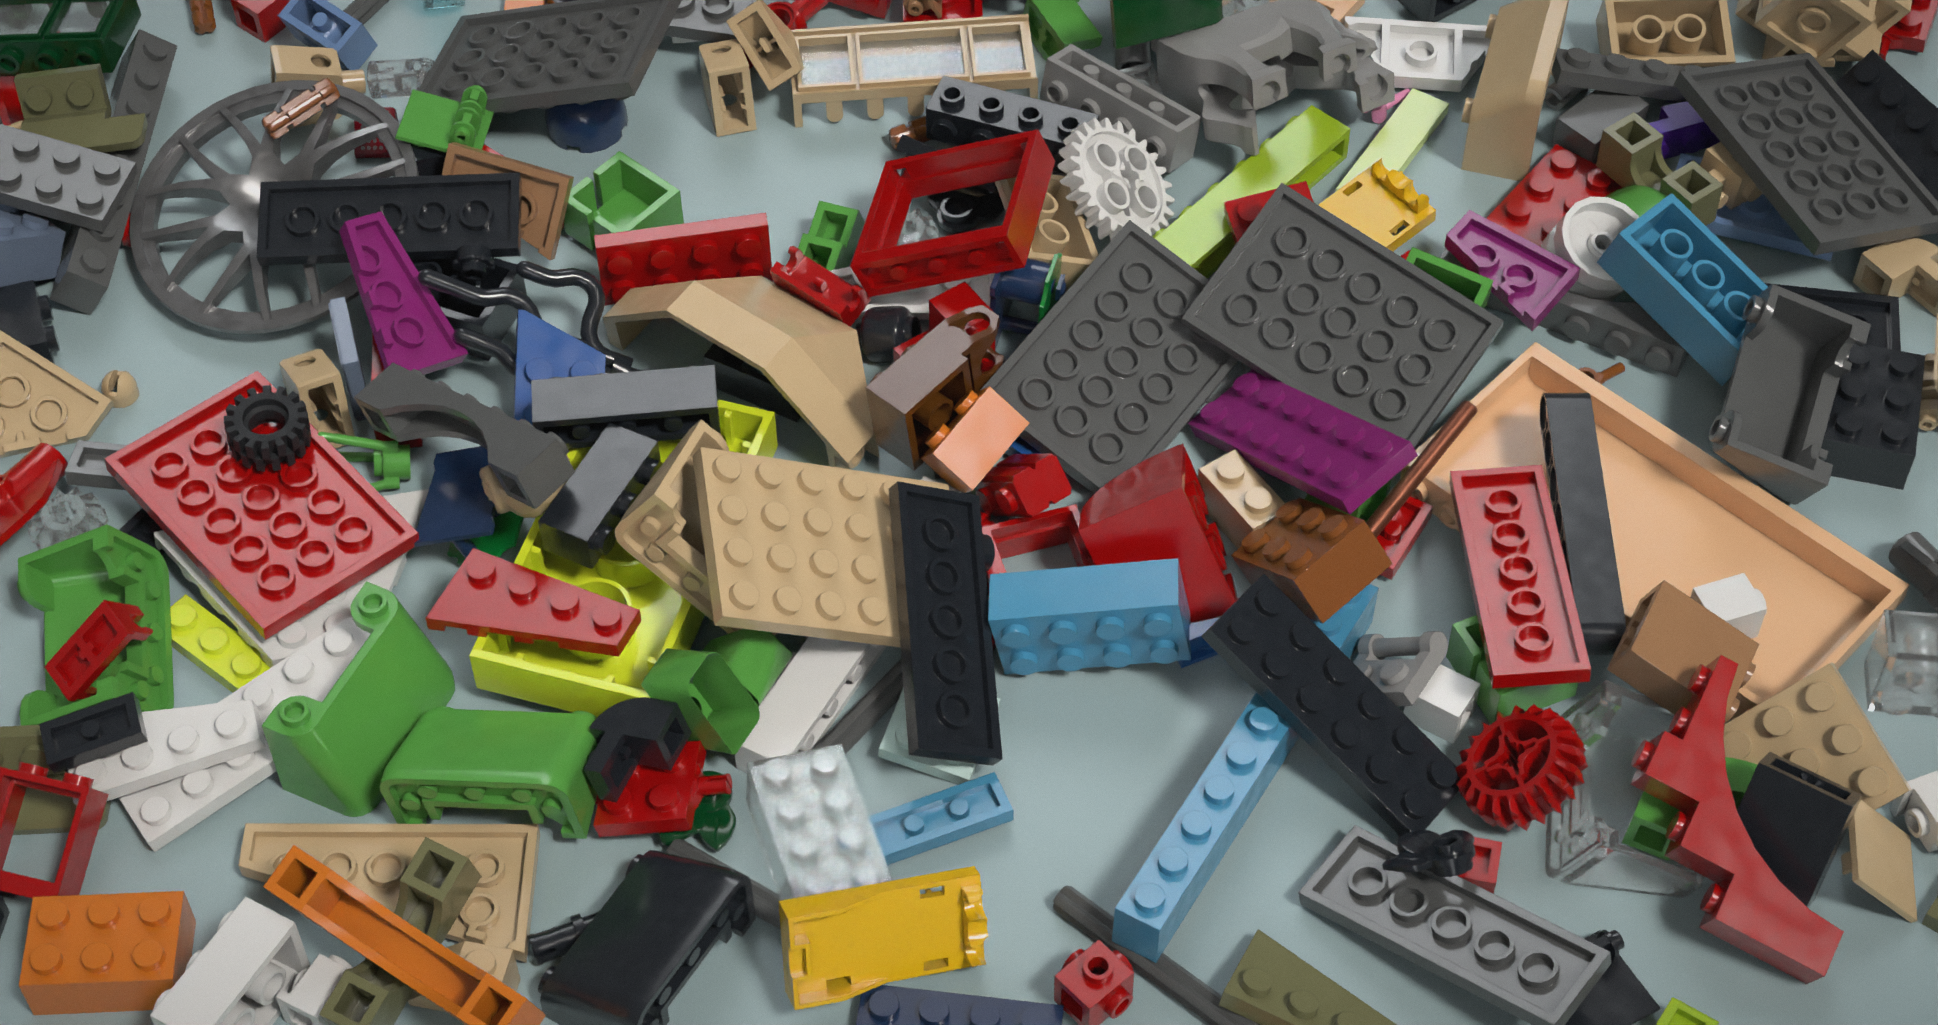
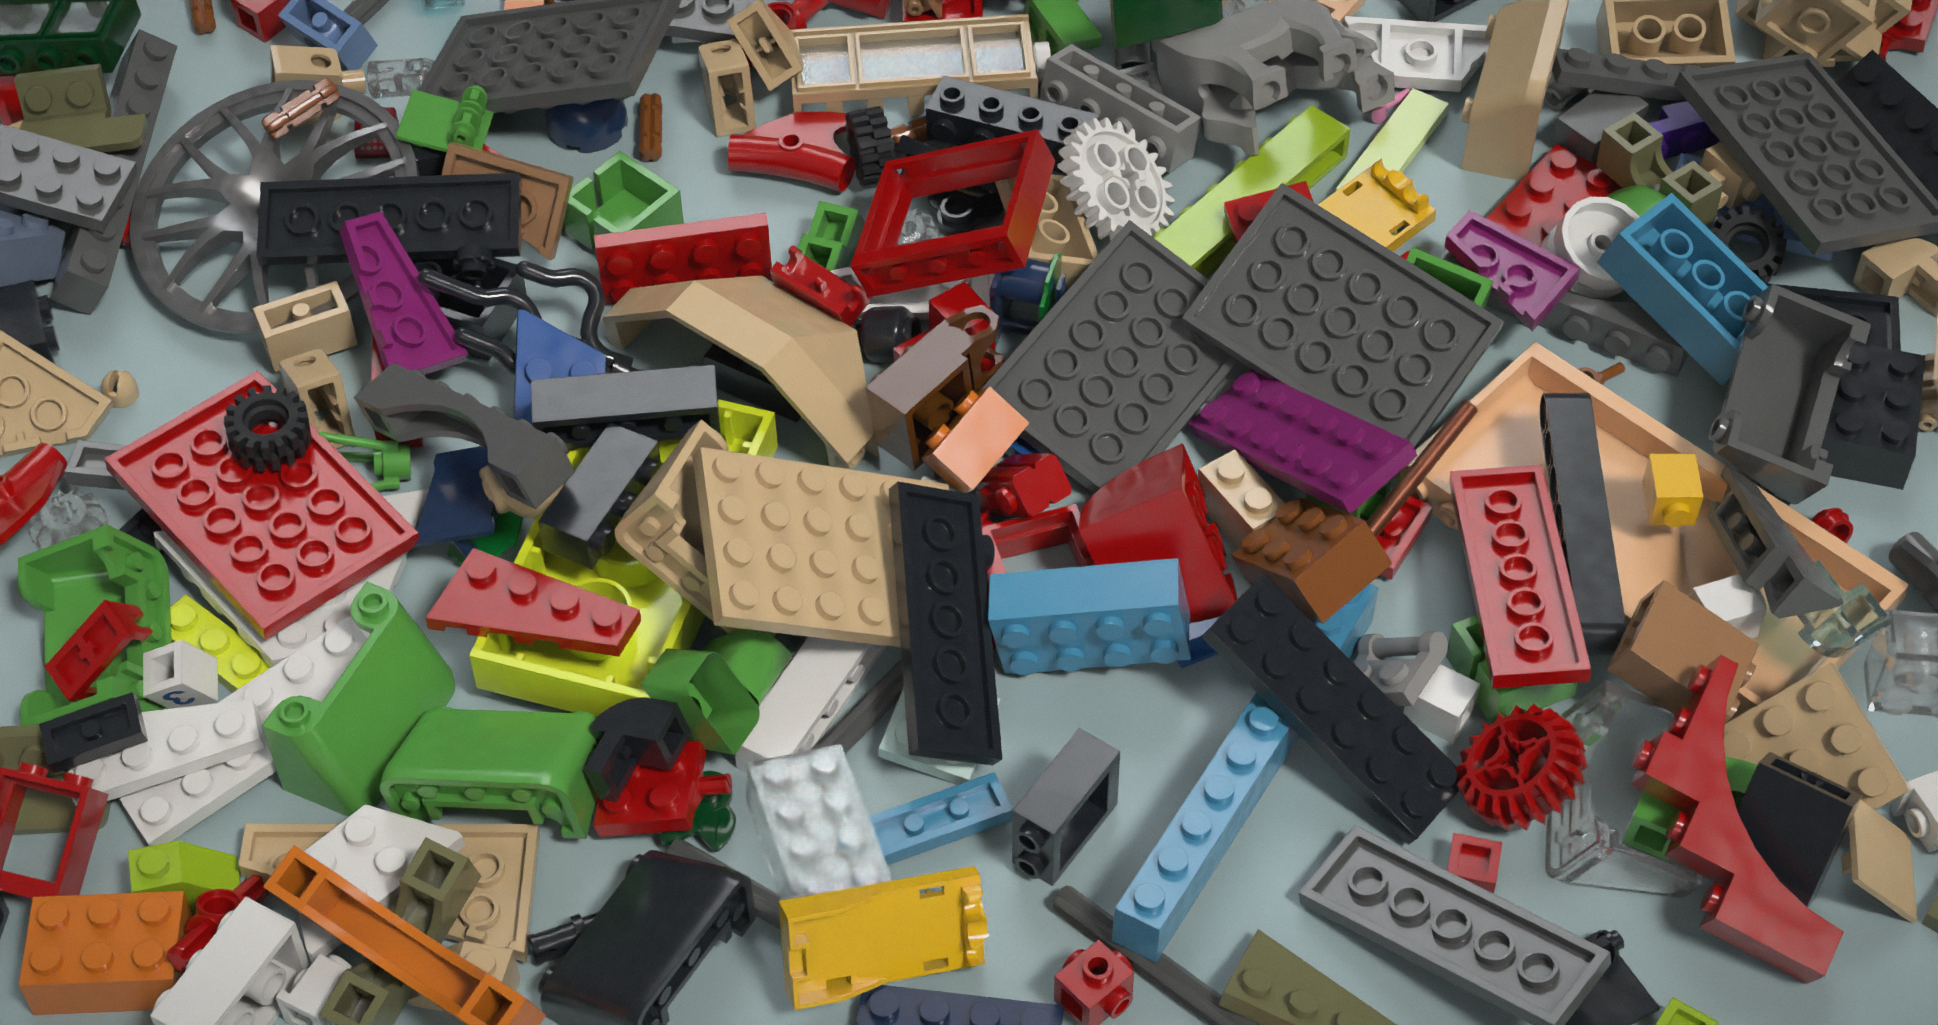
(180, 676): none -> white brick
(182, 868): none -> lime slope
(210, 910): none -> red axle
(325, 331): none -> tan brick
(348, 352): sand blue tile -> none
(372, 854): none -> white wing
(650, 127): none -> dark orange axle
(797, 149): none -> red pin
(869, 143): none -> black tyre
(1041, 52): none -> white tile
(1065, 807): none -> black window
(1422, 849): black plate -> none
(1672, 489): none -> yellow brick
(1763, 230): none -> black tyre
(1768, 551): none -> dark grey wedge
(1835, 522): none -> red plate
(1845, 627): none -> clear light blue brick

